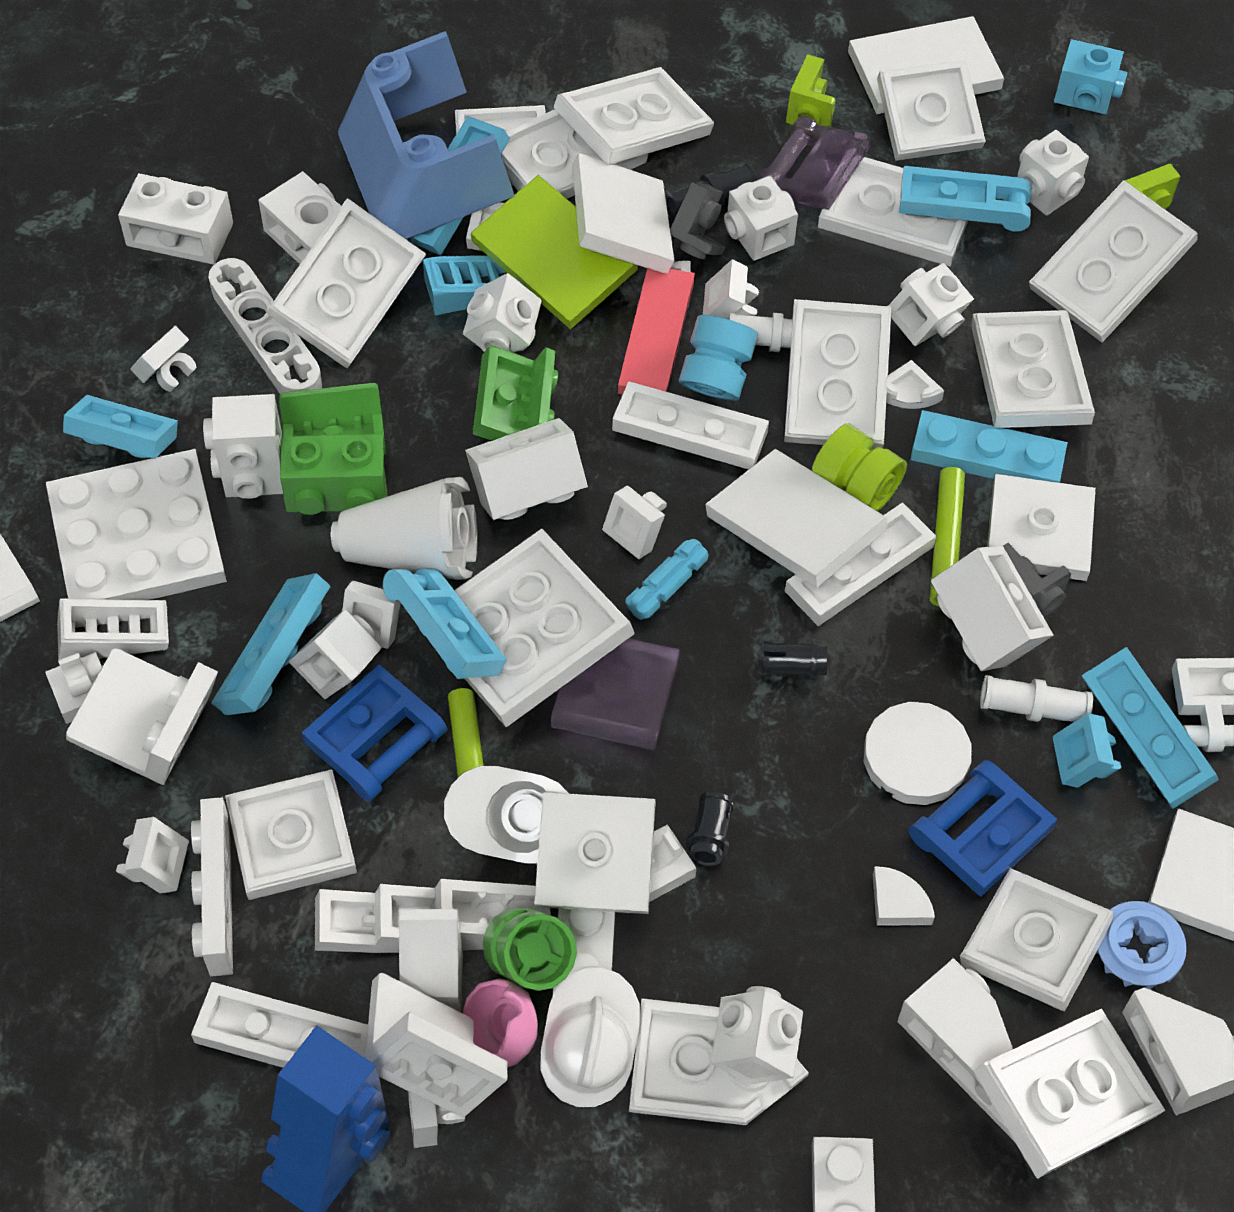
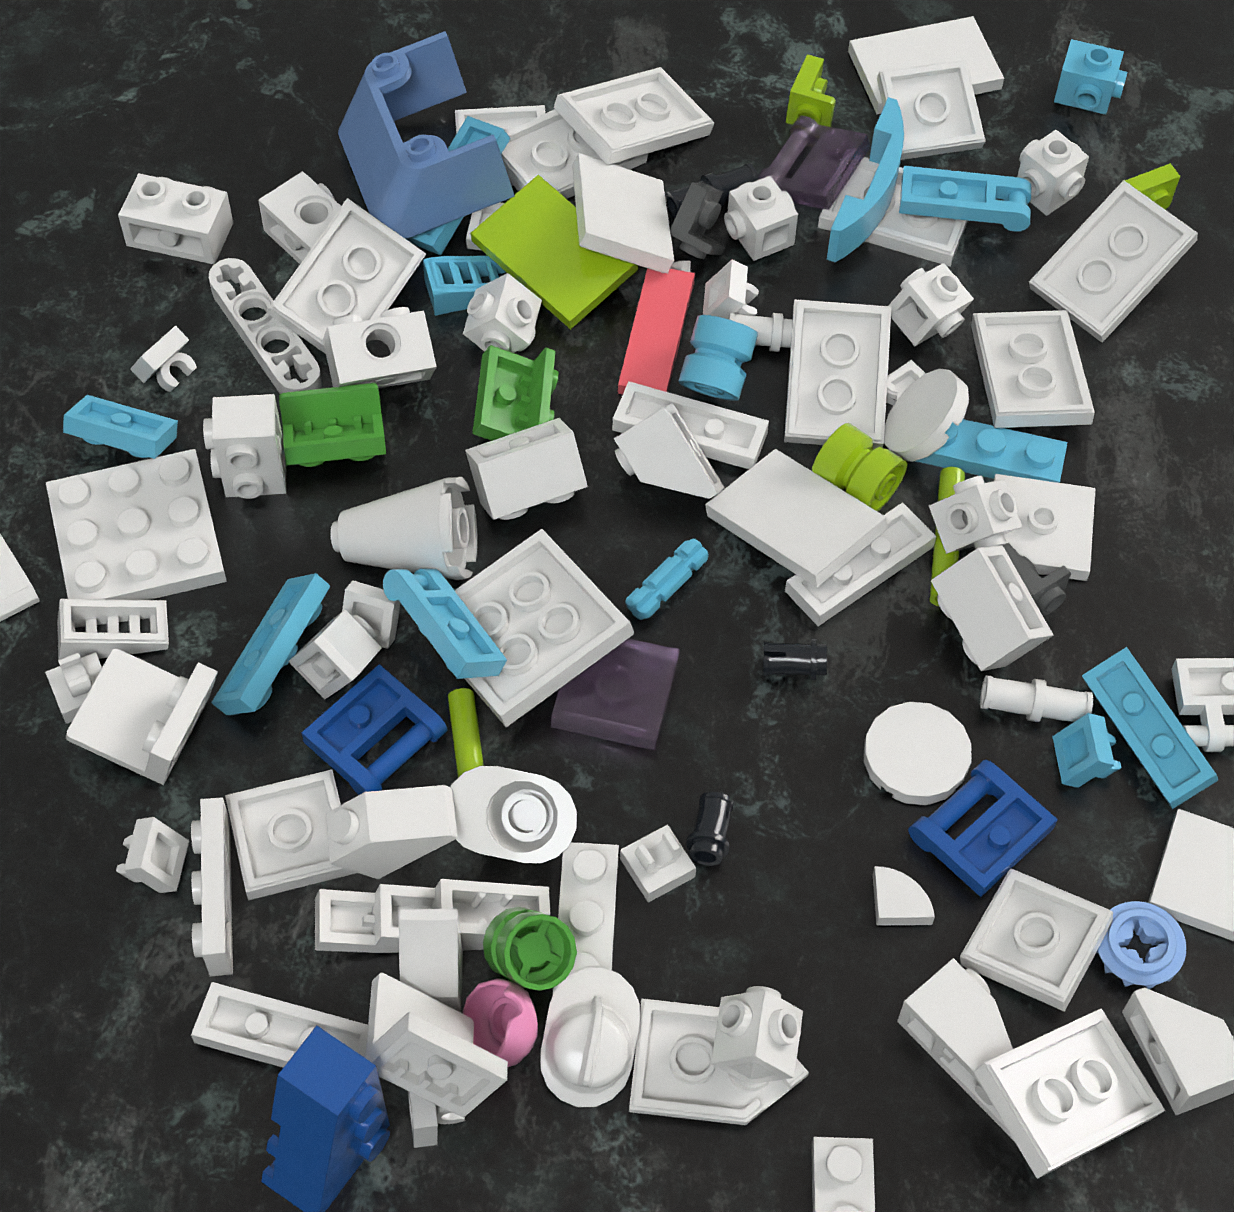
(332, 472): bright green bracket -> none
(390, 828): none -> white slope
(403, 333): none -> white brick
(595, 853): white plate -> none
(635, 520): white tile -> none
(667, 455): none -> white slope
(861, 217): none -> medium azure slope
(925, 413): none -> white tile
(976, 515): none -> white brick

